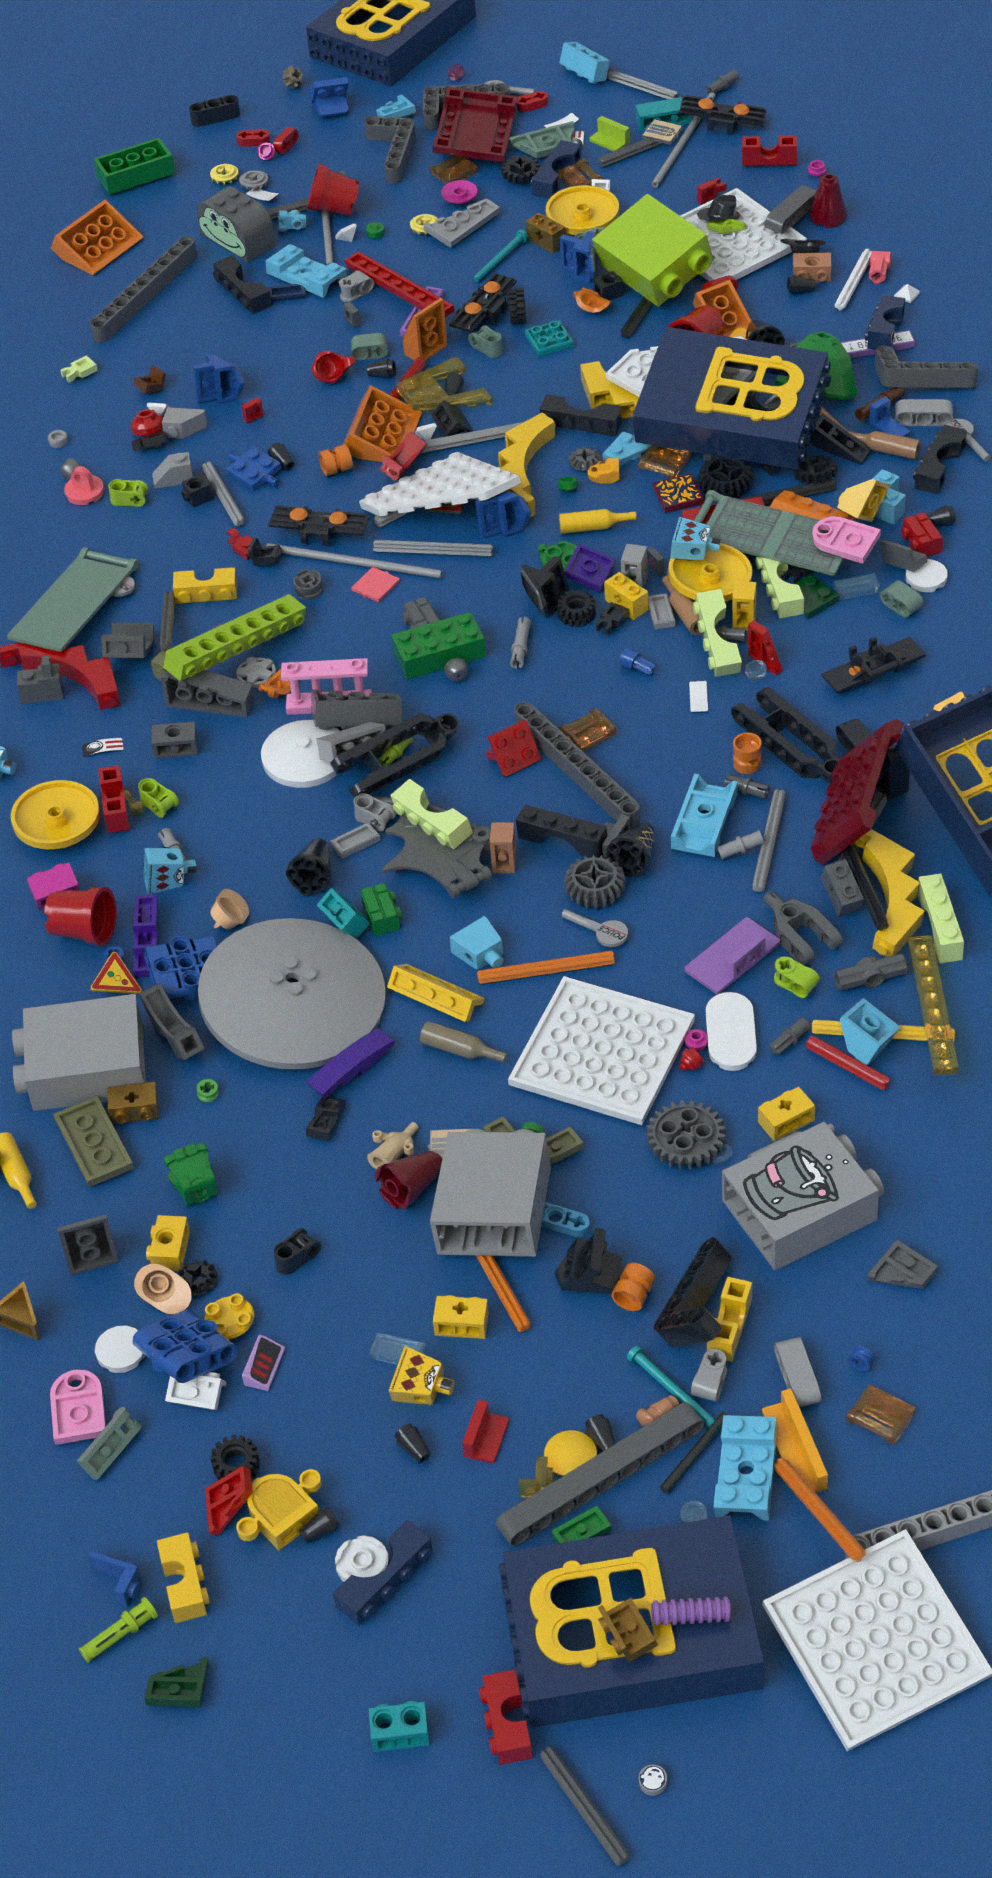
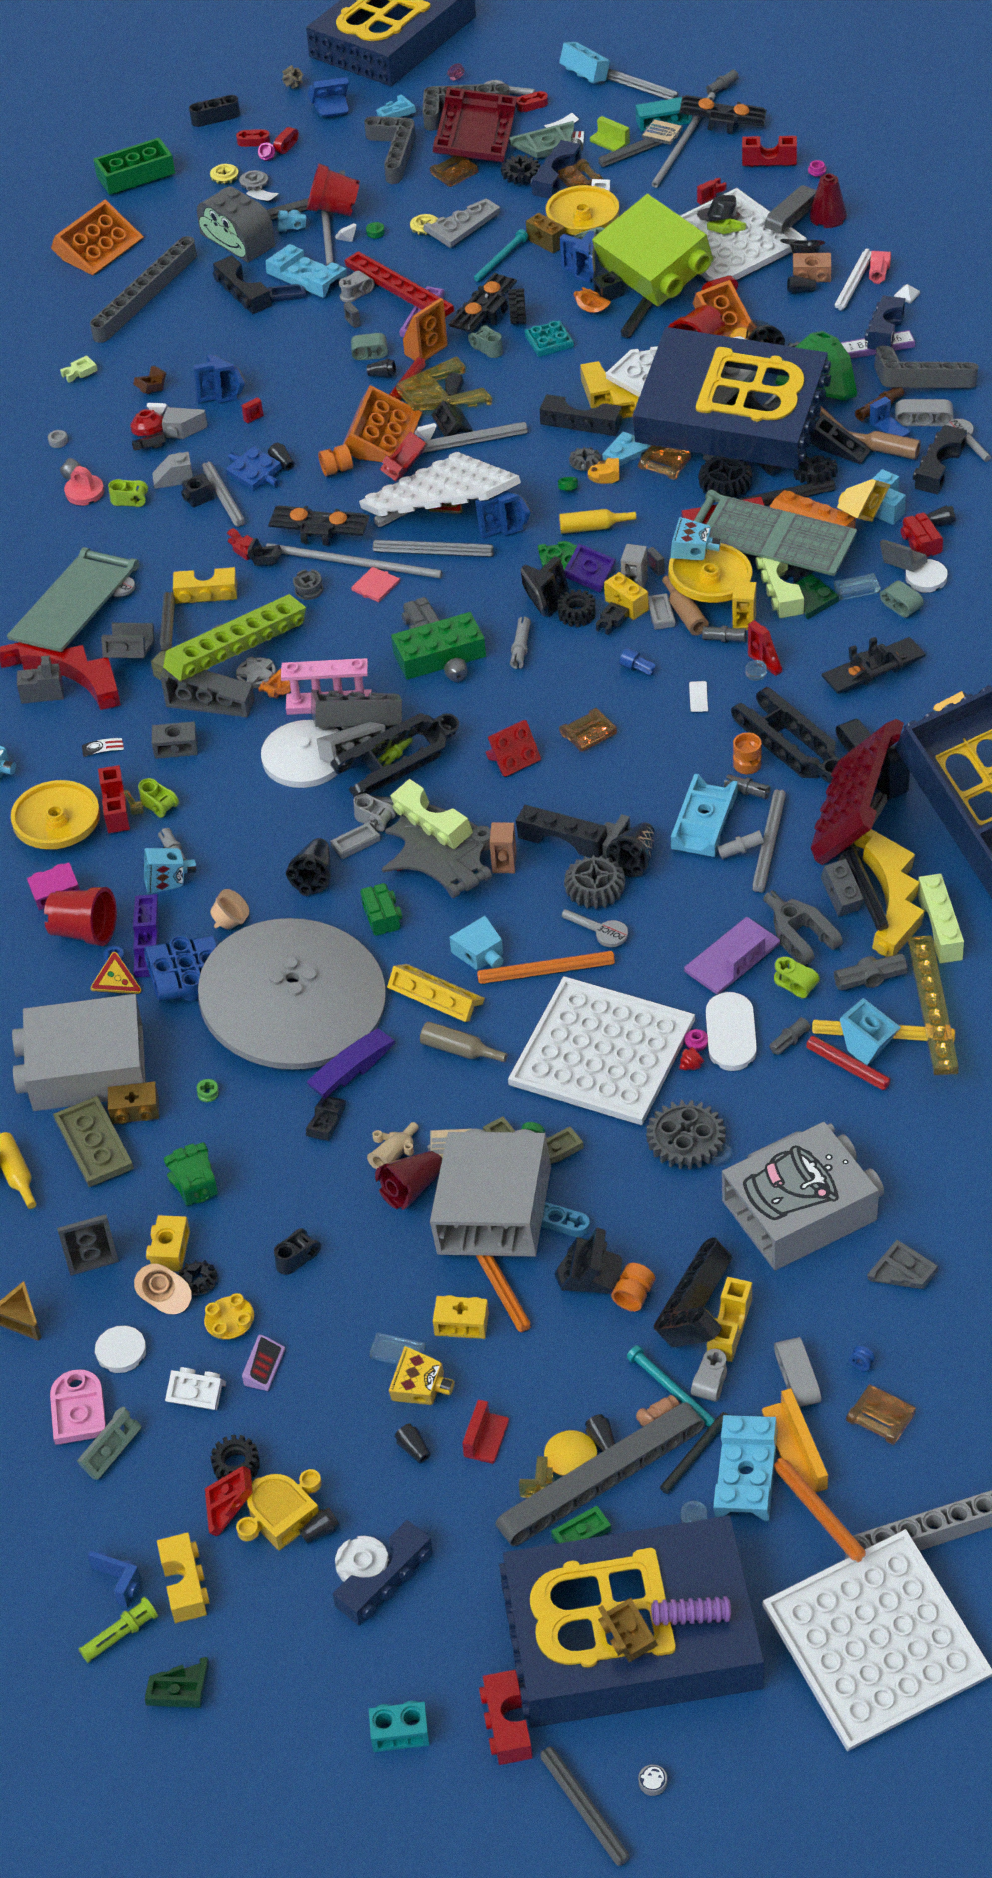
(169, 1023): dark grey arch -> none
(184, 1346): blue connector -> none
(331, 366): red hair -> none
(343, 913): teal brick -> none
(459, 191): dark pink dish -> none
(521, 446): yellow arch -> none
(578, 765): dark grey beam -> none
(678, 493): tile -> none
(723, 655): yellowish green arch -> none
(786, 1113): yellow brick -> none
(845, 538): bright pink plate -> none

